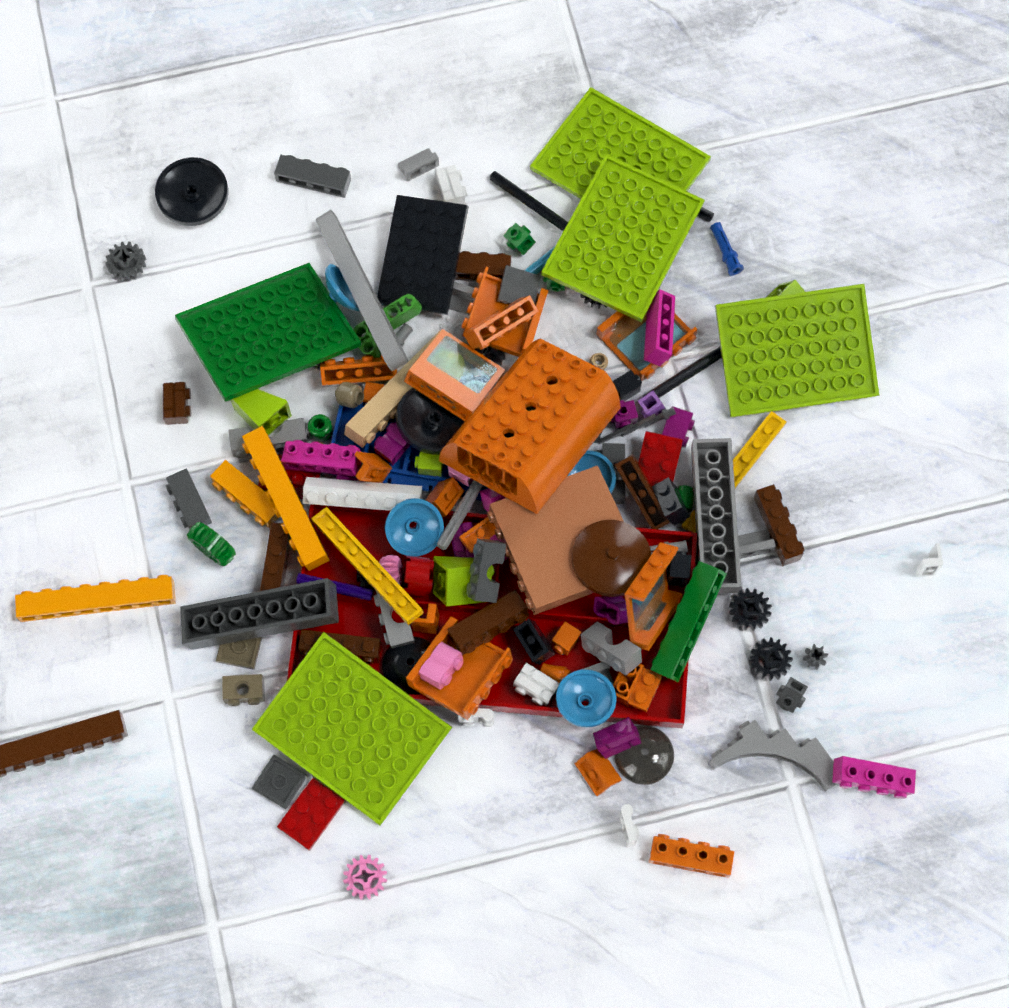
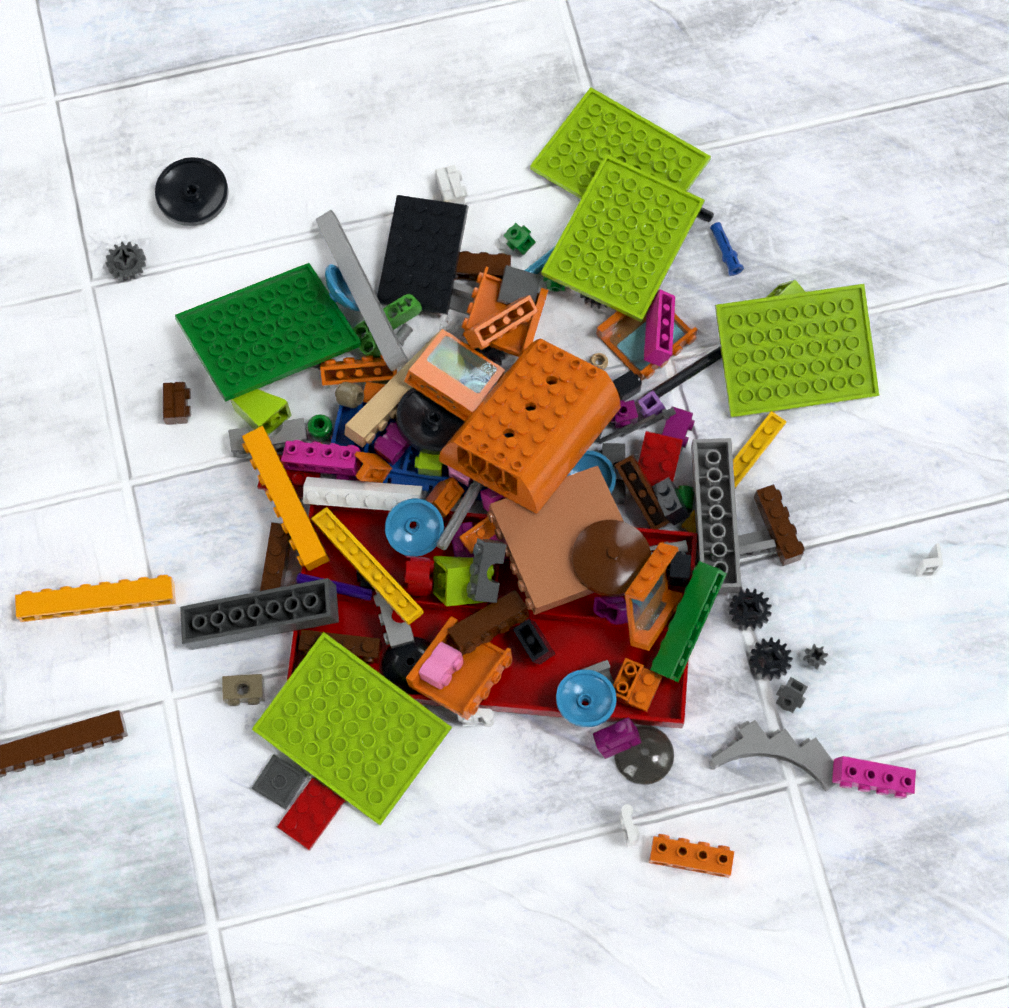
(187, 499): dark grey brick -> none
(211, 544): green gear -> none
(240, 653): dark tan tile -> none
(245, 492): light orange brick -> none
(312, 175): dark grey brick -> none
(355, 879): bright pink gear -> none
(394, 567): bright pink gear -> none
(419, 164): light grey panel -> none
(430, 624): orange panel -> none
(528, 200): black axle -> none
(536, 685): white brick -> none
(555, 672): orange cone -> none
(565, 639): orange brick -> none
(597, 771): orange panel -> none
(620, 657): light grey arch -> none

